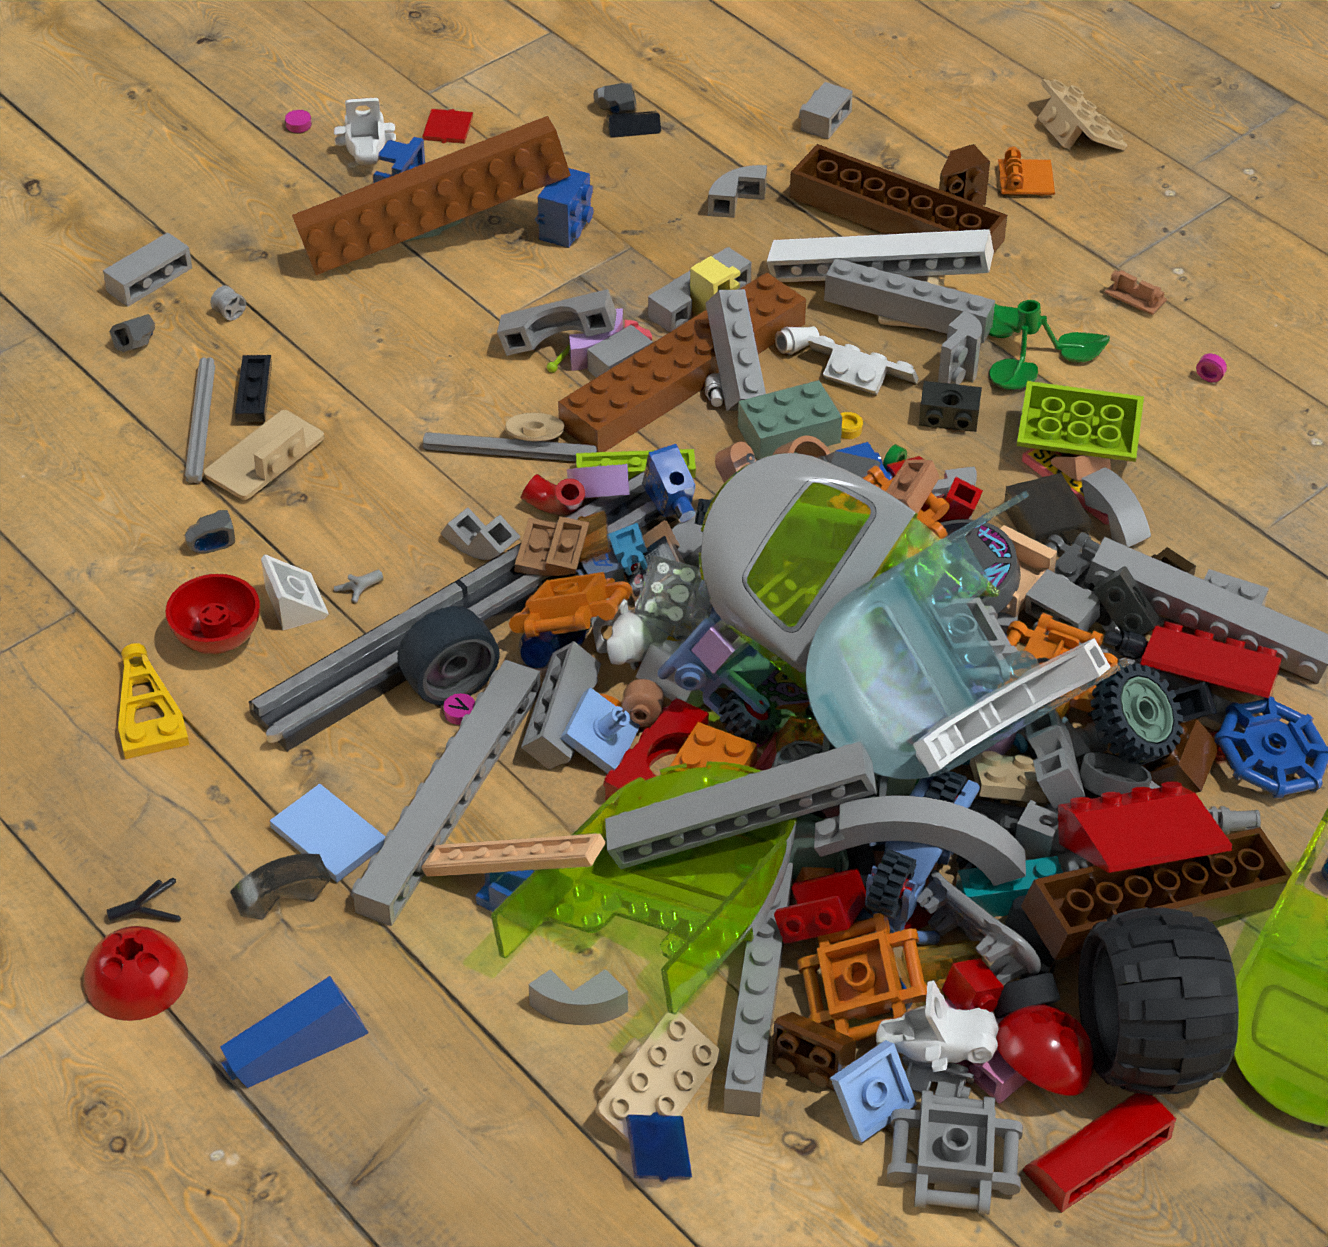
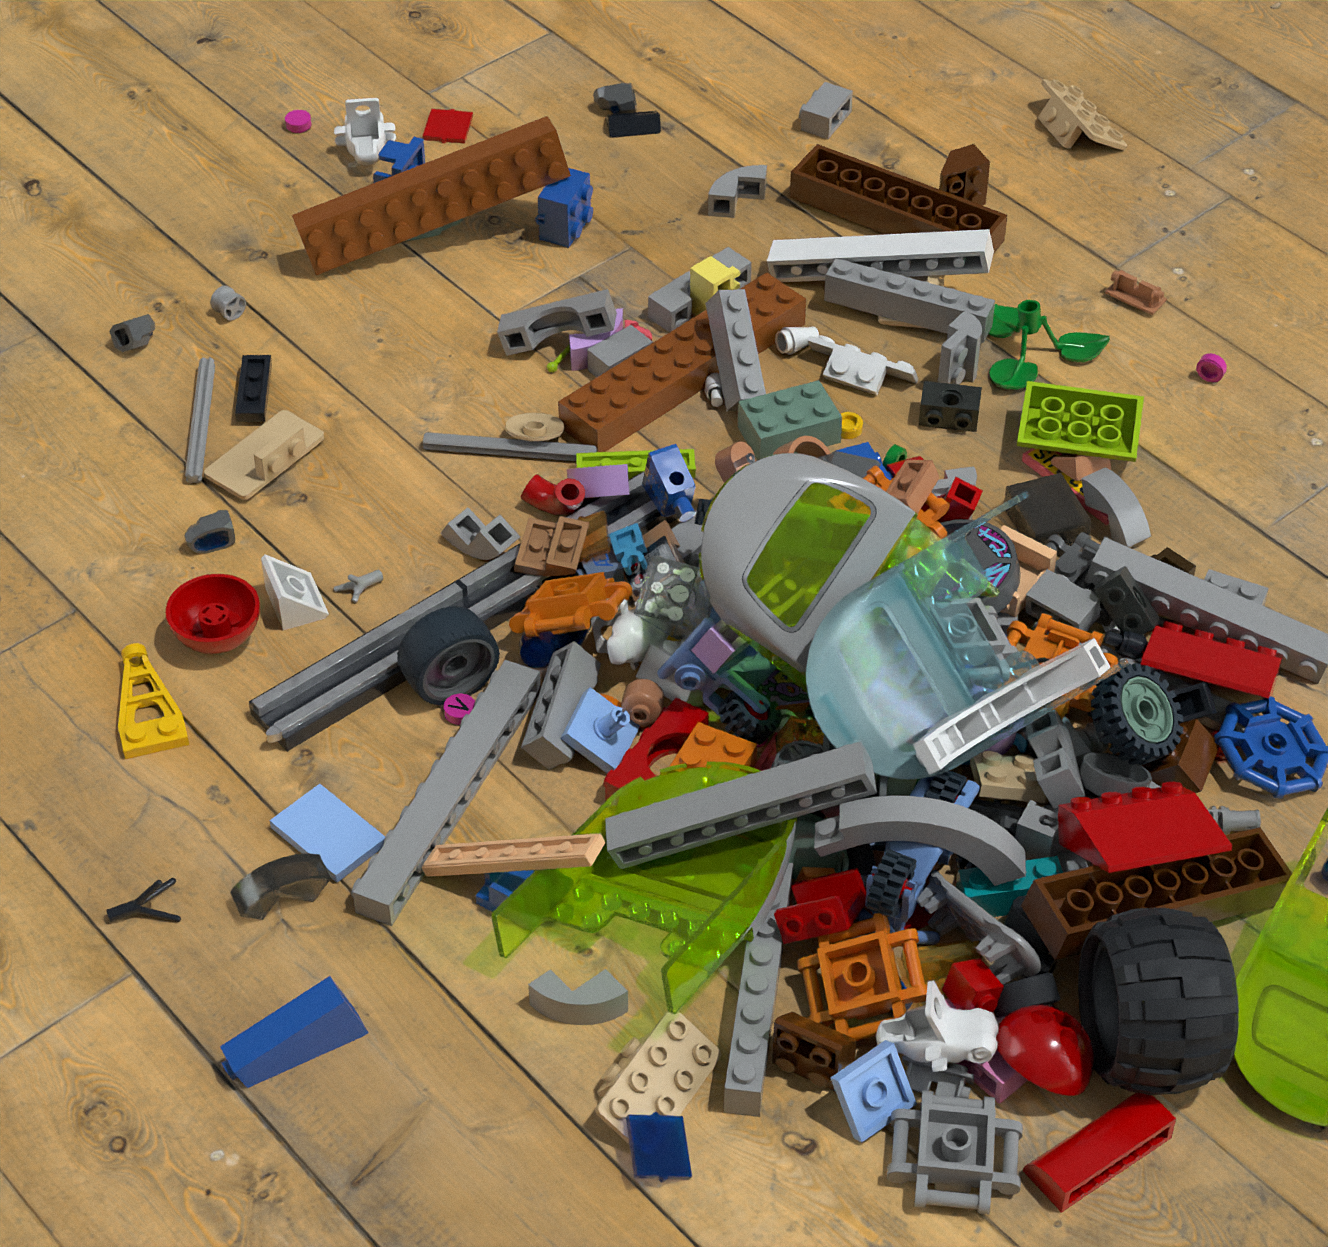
(135, 974): red piece -> none
(147, 269): light grey brick -> none
(1025, 175): orange hinge -> none

